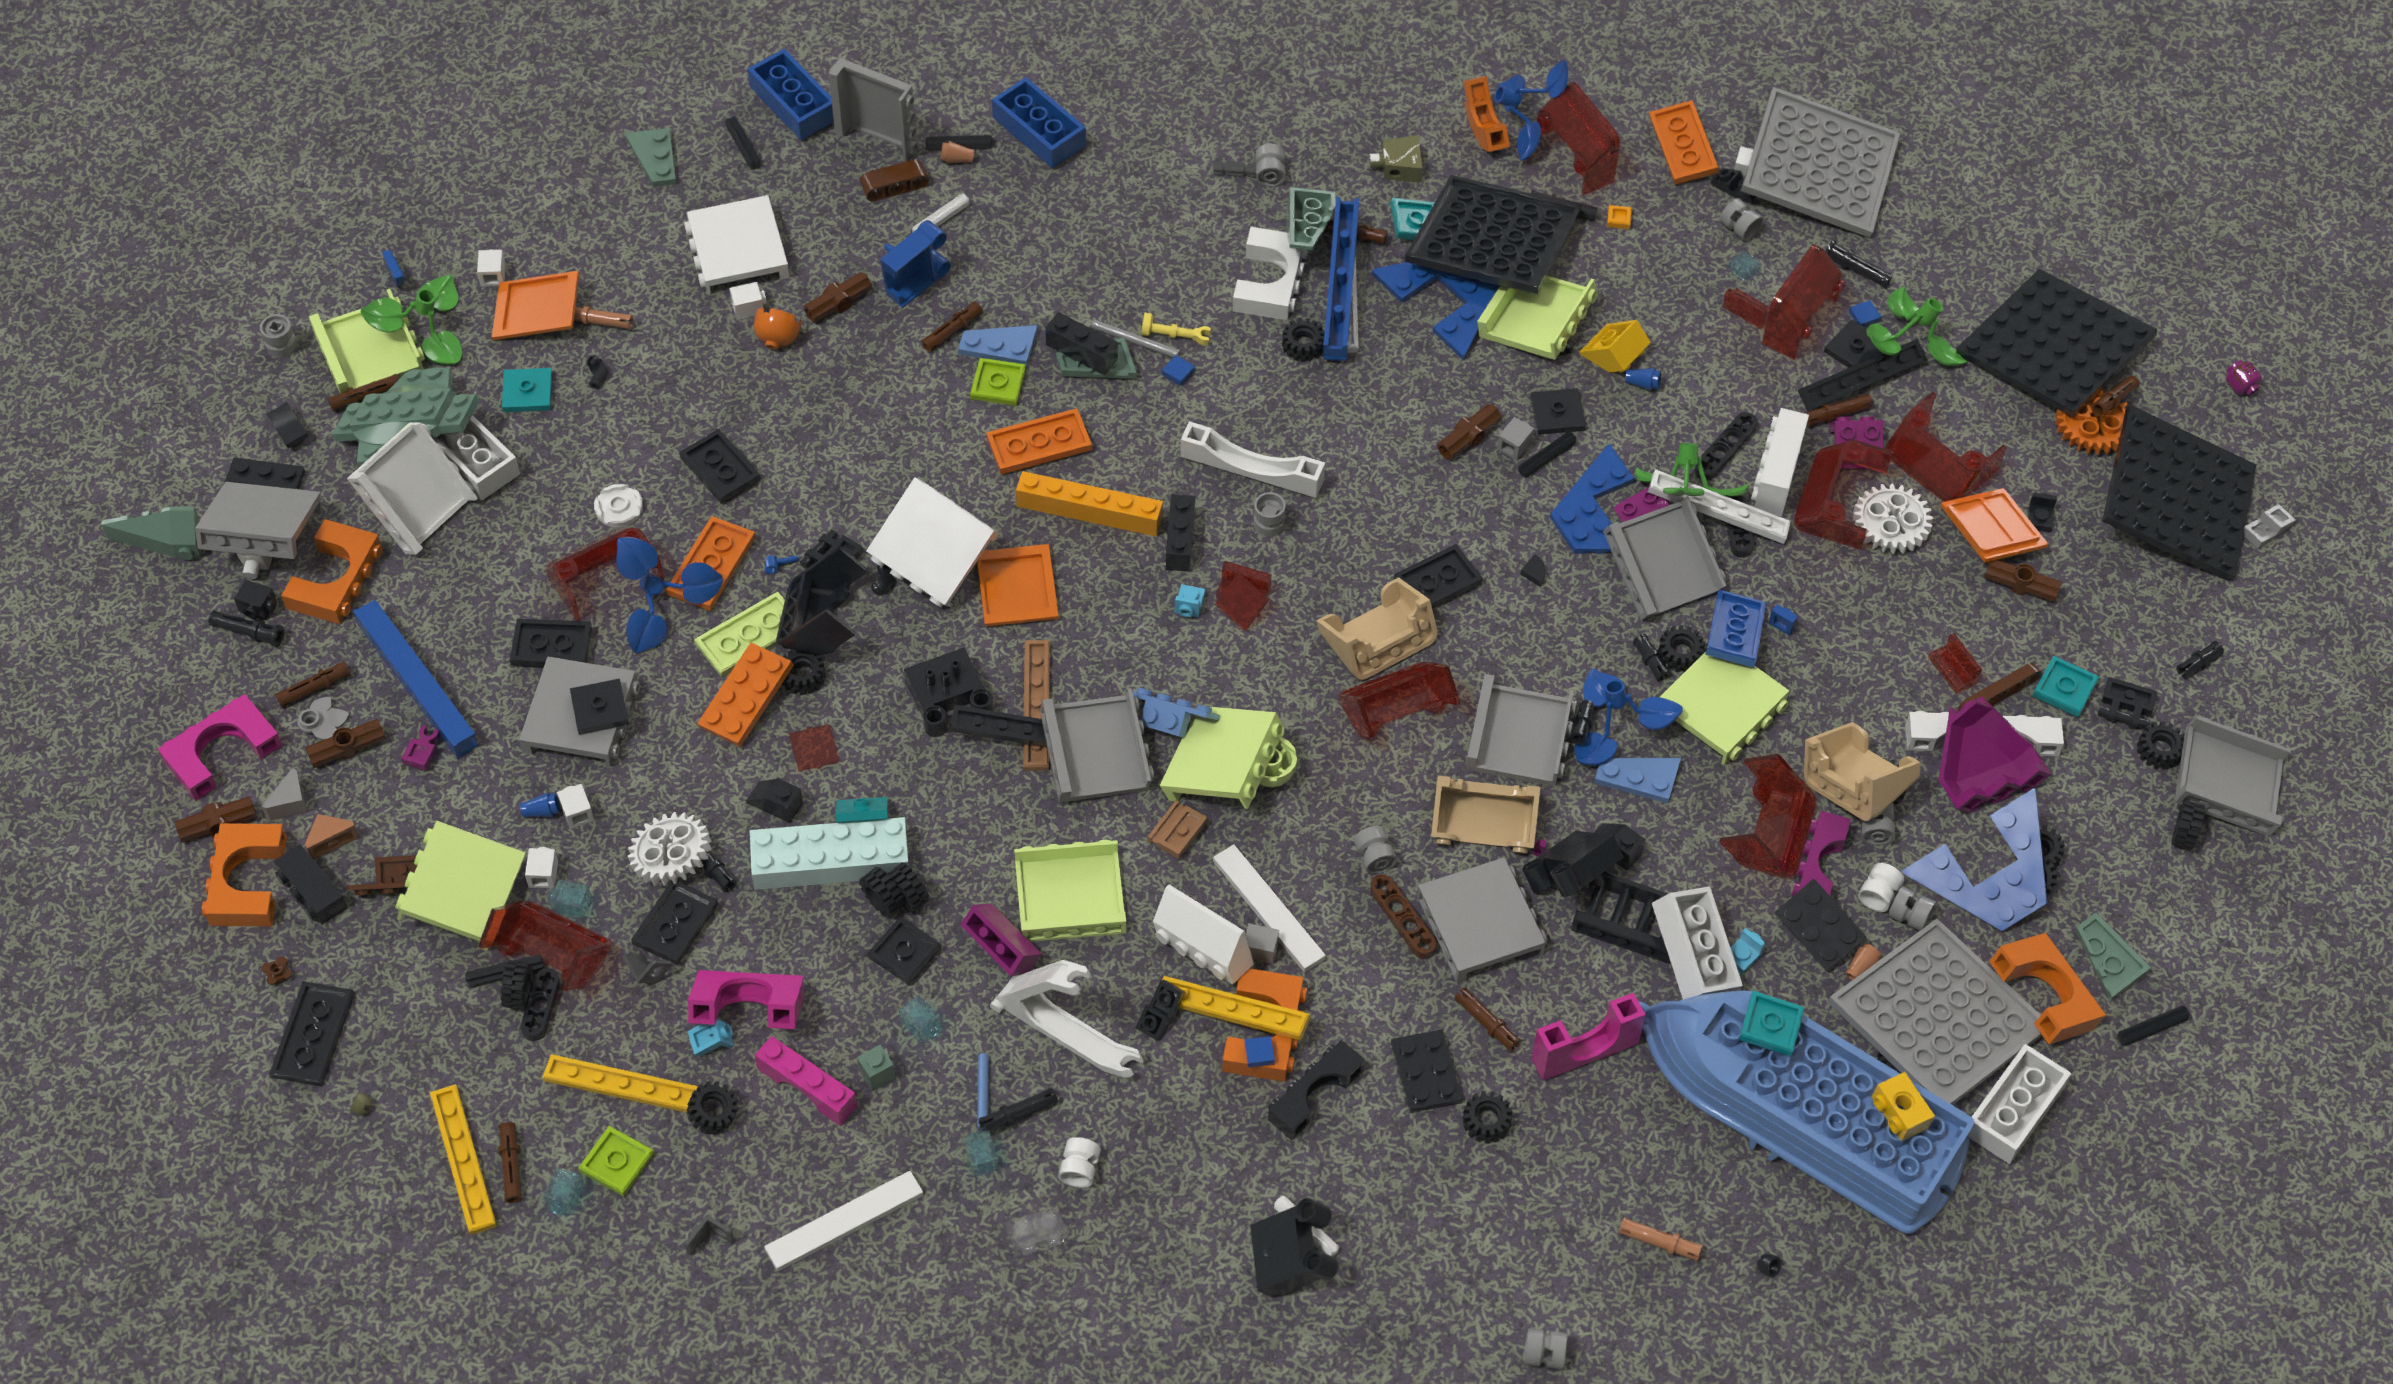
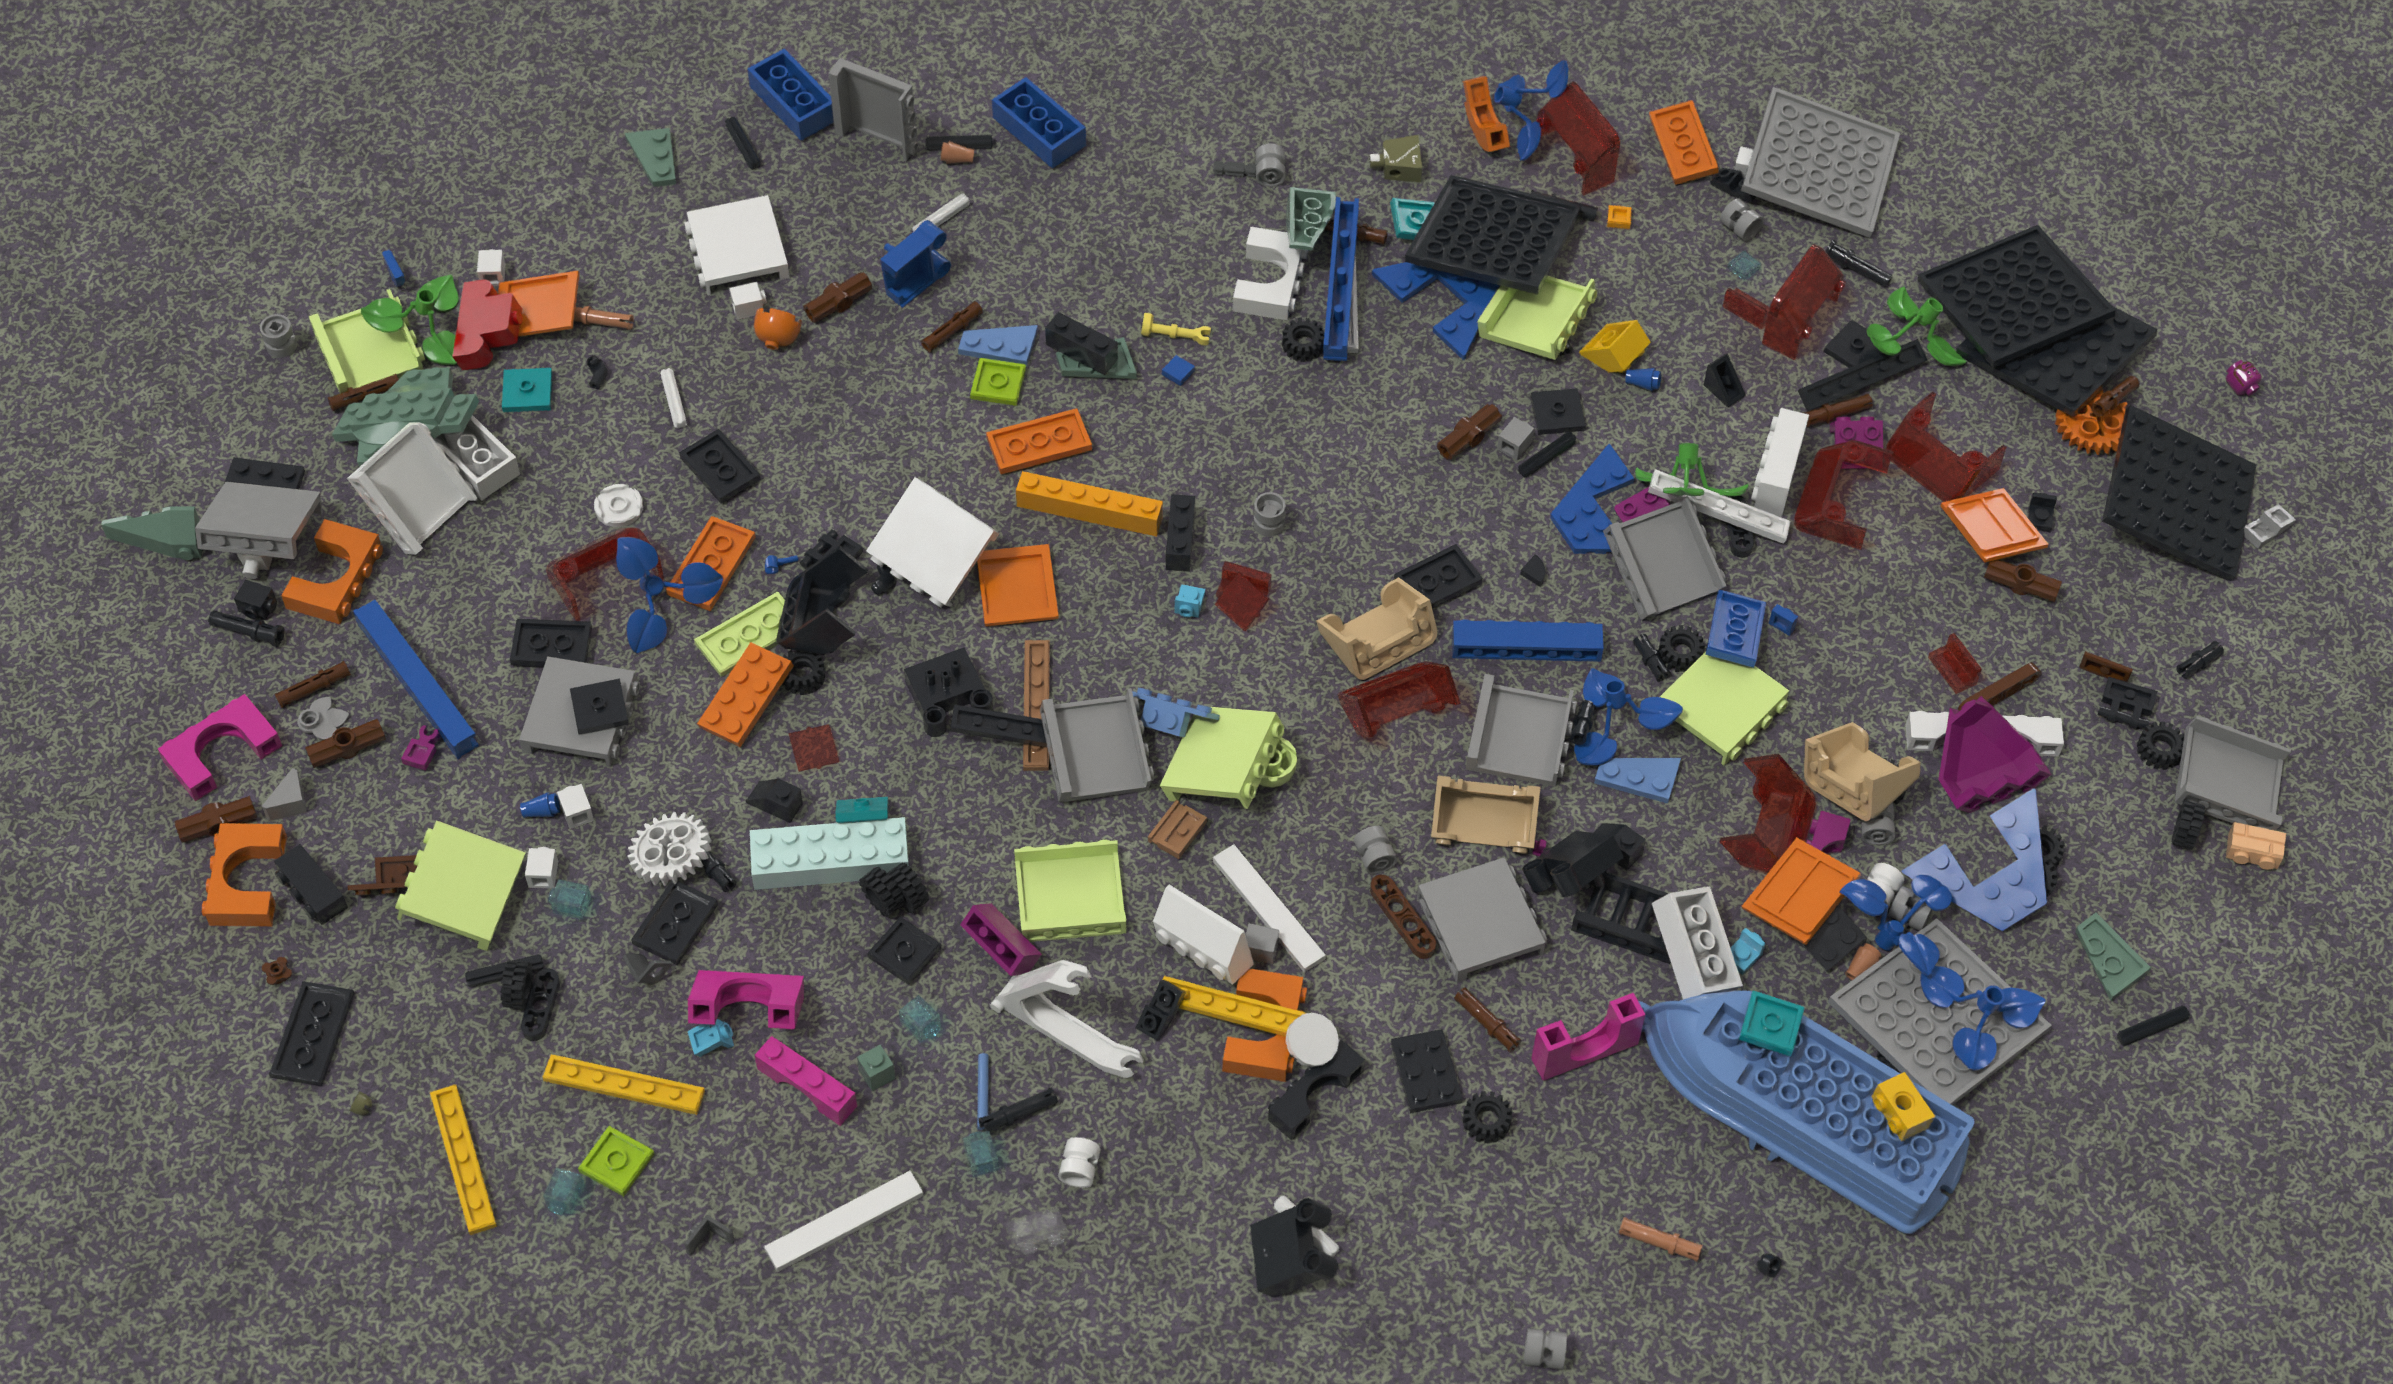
(287, 425): black slope -> none
(329, 834): nougat slope -> none
(484, 323): none -> brick
(508, 1134): reddish brown pin -> none
(559, 941): clear red windscreen -> none
(673, 398): none -> white axle
(719, 1094): black tyre -> none
(894, 180): reddish brown beam -> none
(1136, 339): light grey bar -> none
(1210, 448): white arch -> none
(1259, 1051): blue tile -> none
(1312, 1039): none -> white tile
(1527, 640): none -> blue brick
(1723, 381): none -> black slope
(1726, 446): black beam -> none
(1800, 891): none -> orange piece
(1865, 314): blue tile -> none
(1893, 518): white gear -> none
(1918, 948): none -> blue plant
(1972, 1047): none -> blue plant
(2016, 295): none -> black plate
(2018, 1103): white brick -> none
(2041, 958): orange arch -> none
(2065, 686): teal plate -> none
(2104, 667): none -> reddish brown slope
(2255, 846): none -> light nougat brick

